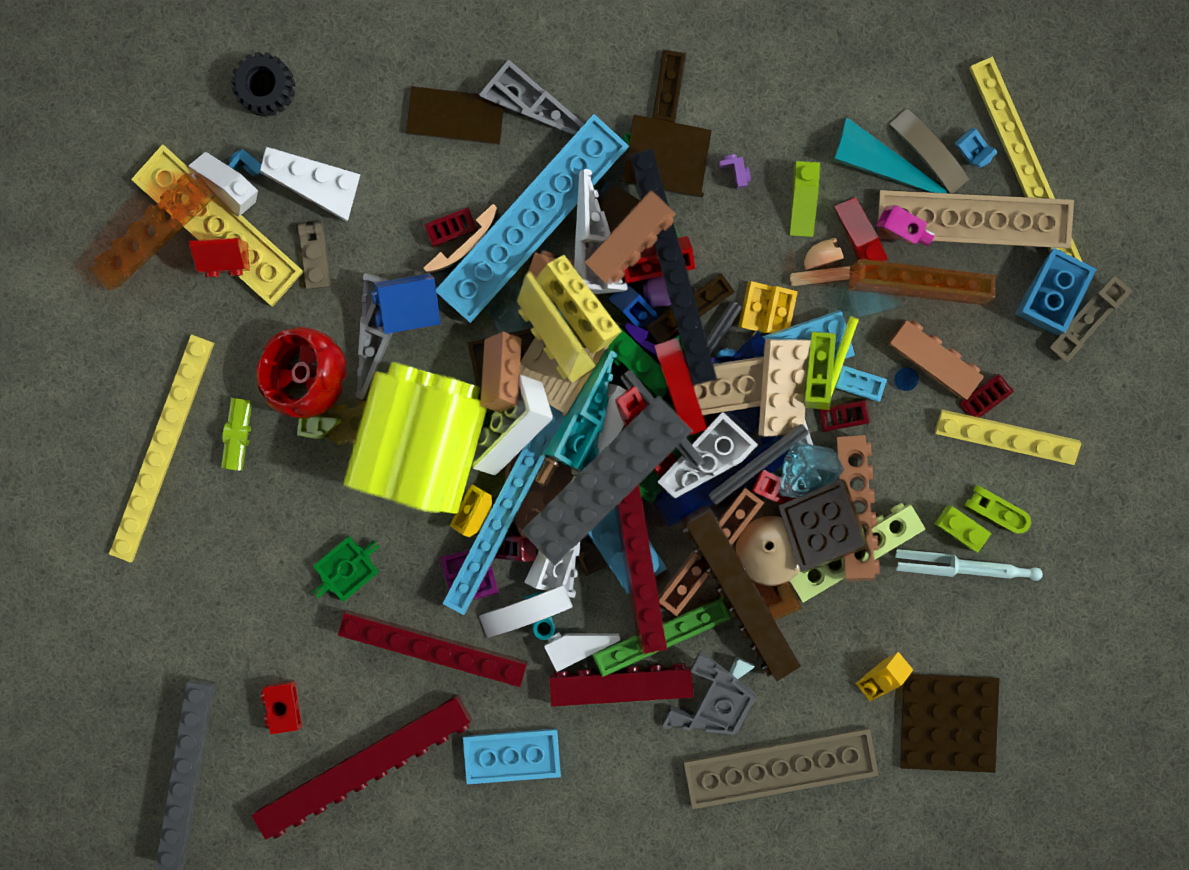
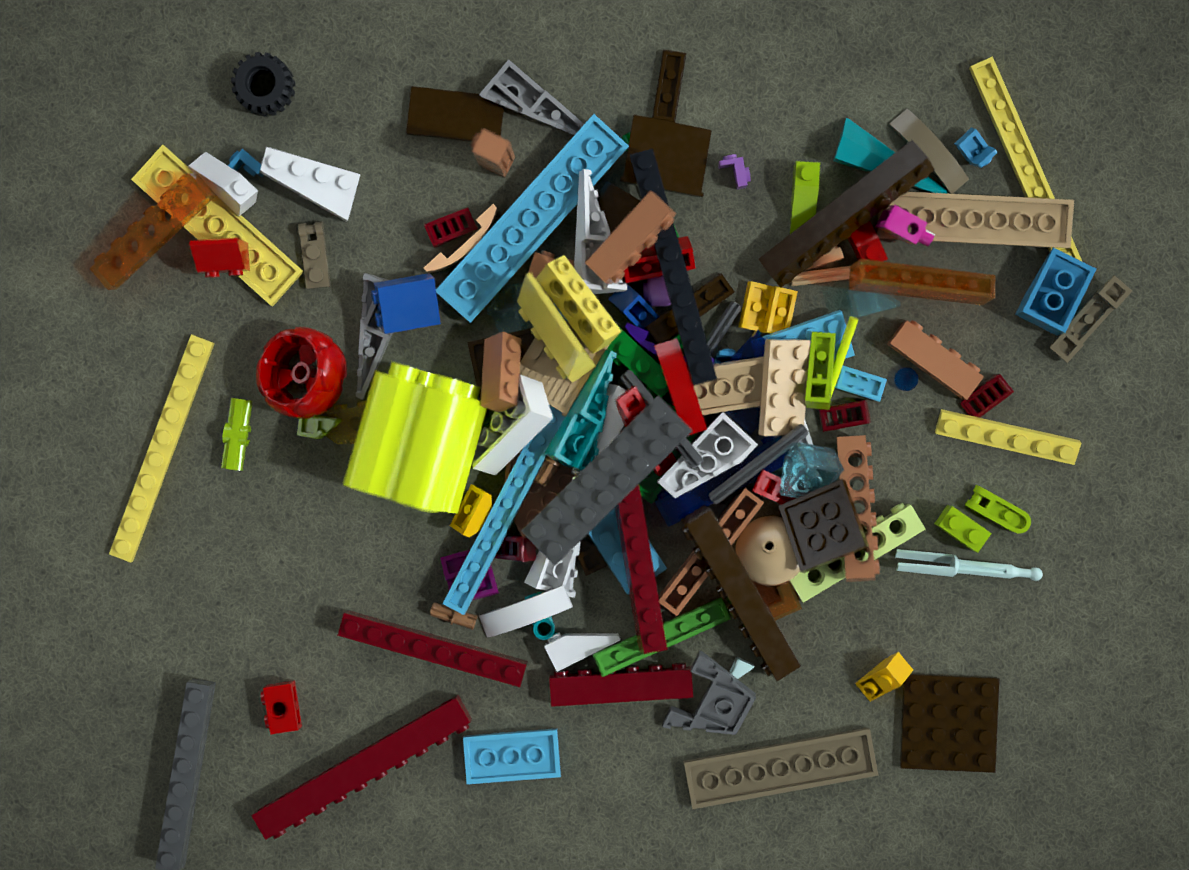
(346, 569): green plate -> none
(445, 613): none -> medium nougat axle
(493, 153): none -> nougat brick
(847, 213): none -> dark brown brick

